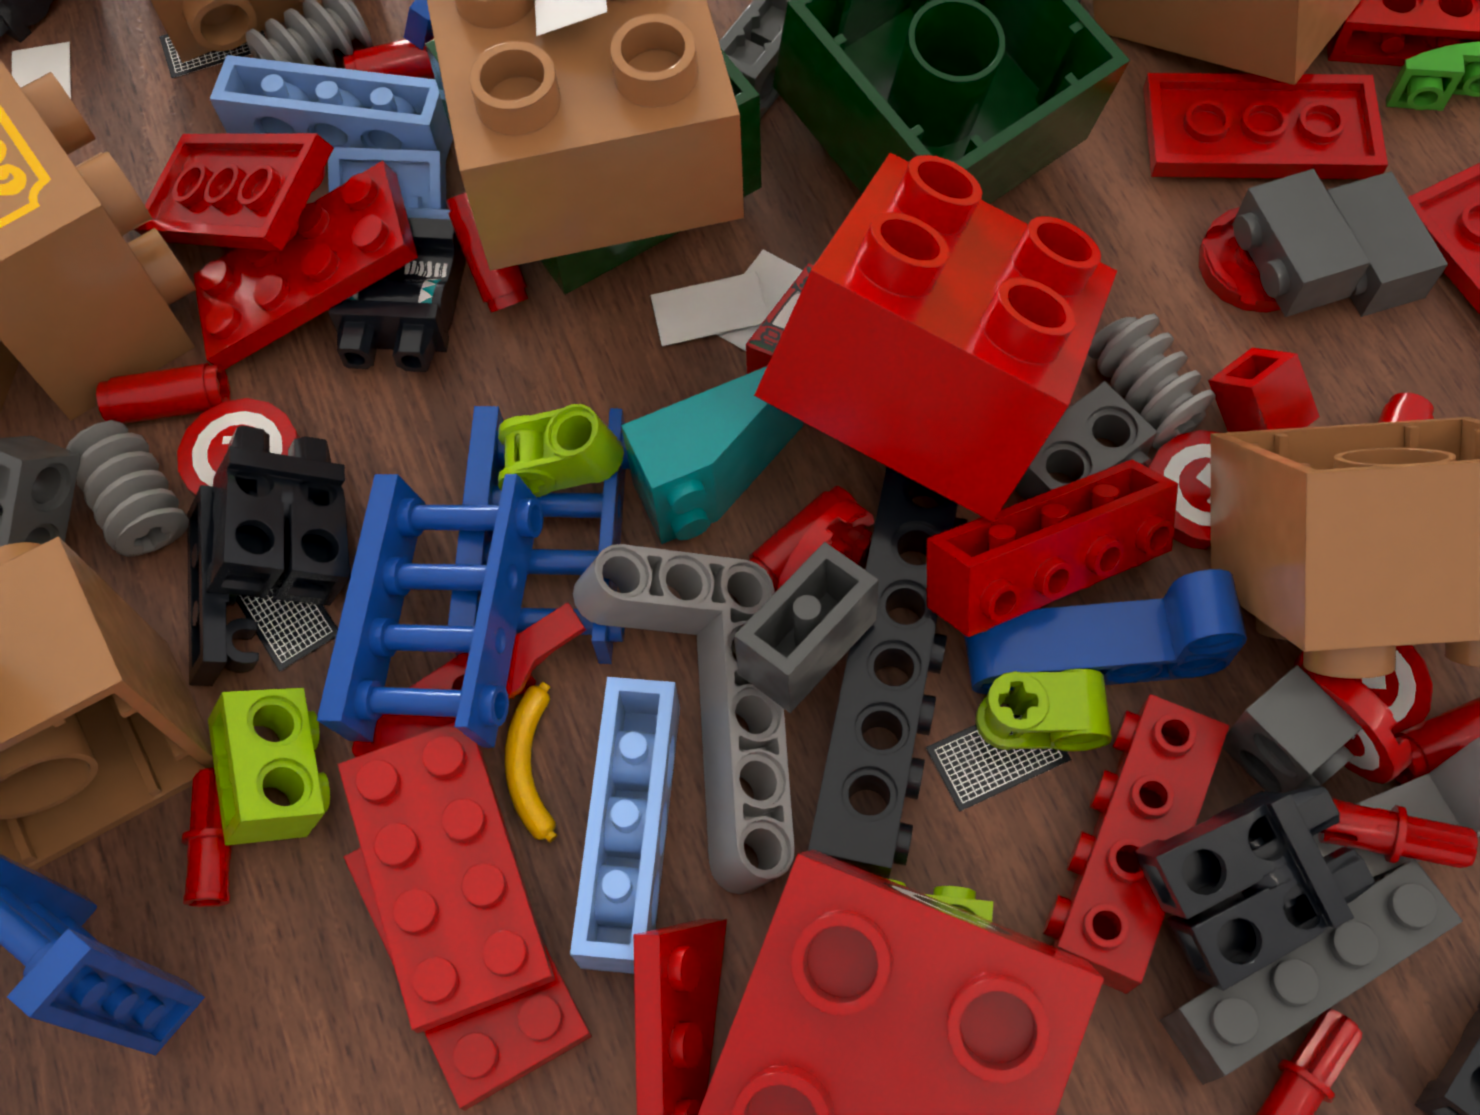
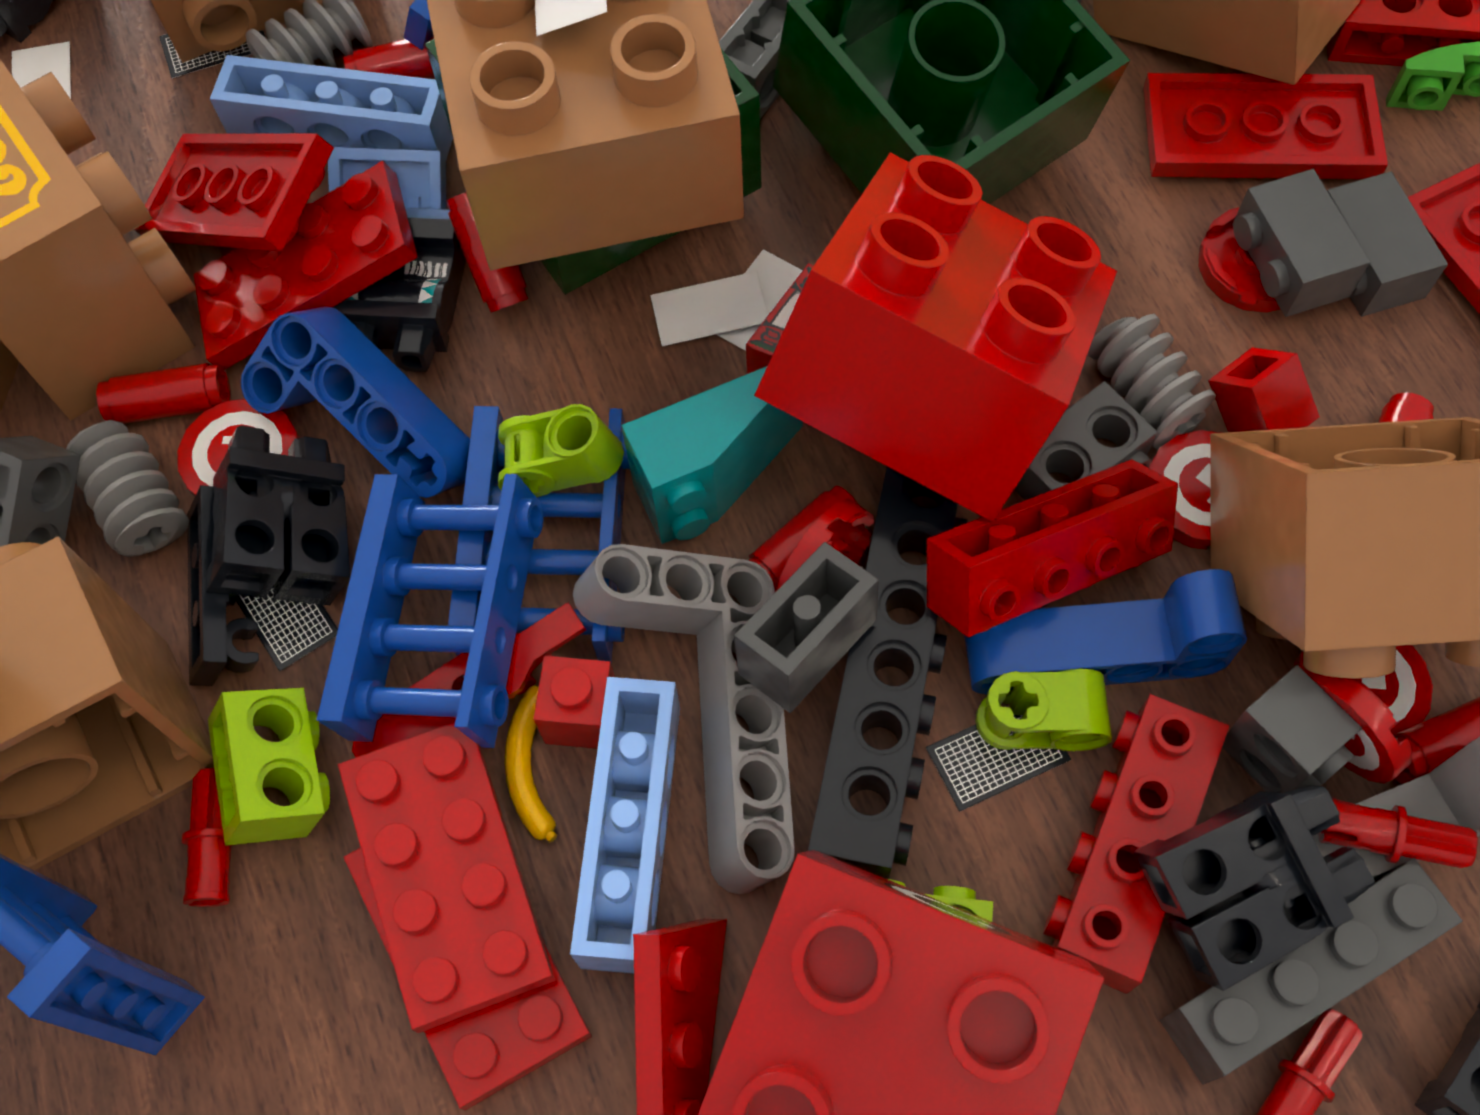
(331, 360): none -> blue beam
(571, 700): none -> red brick

